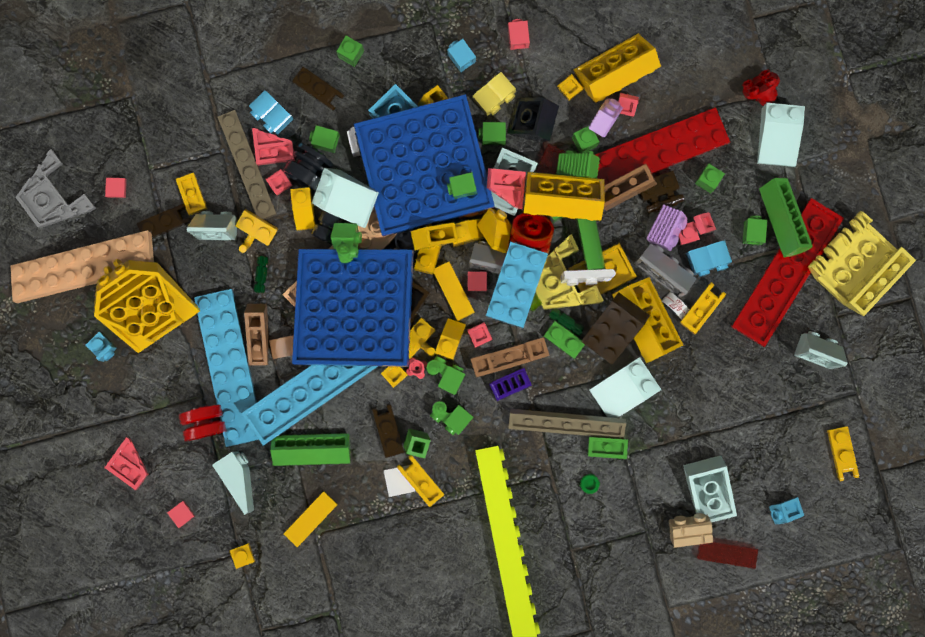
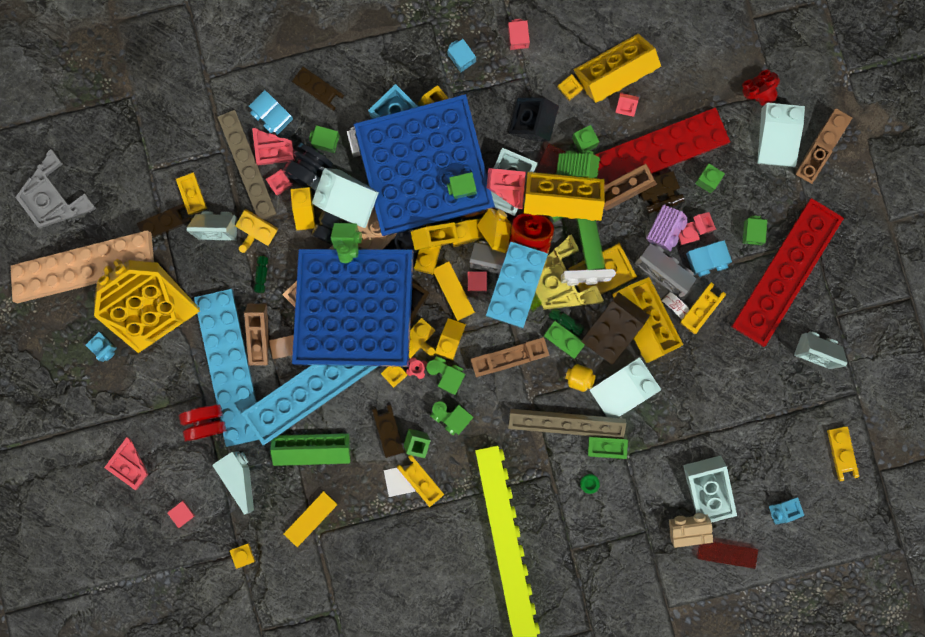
(115, 188): coral tile -> none
(350, 51): bright green brick -> none
(479, 334): coral tile -> none
(493, 133): bright green brick -> none
(494, 94): light yellow brick -> none
(498, 396): dark purple slope -> none
(580, 377): none -> yellow head
(605, 117): lavender brick -> none
(785, 217): bright green brick -> none
(823, 146): none -> medium nougat slope
(860, 265): light yellow slope -> none

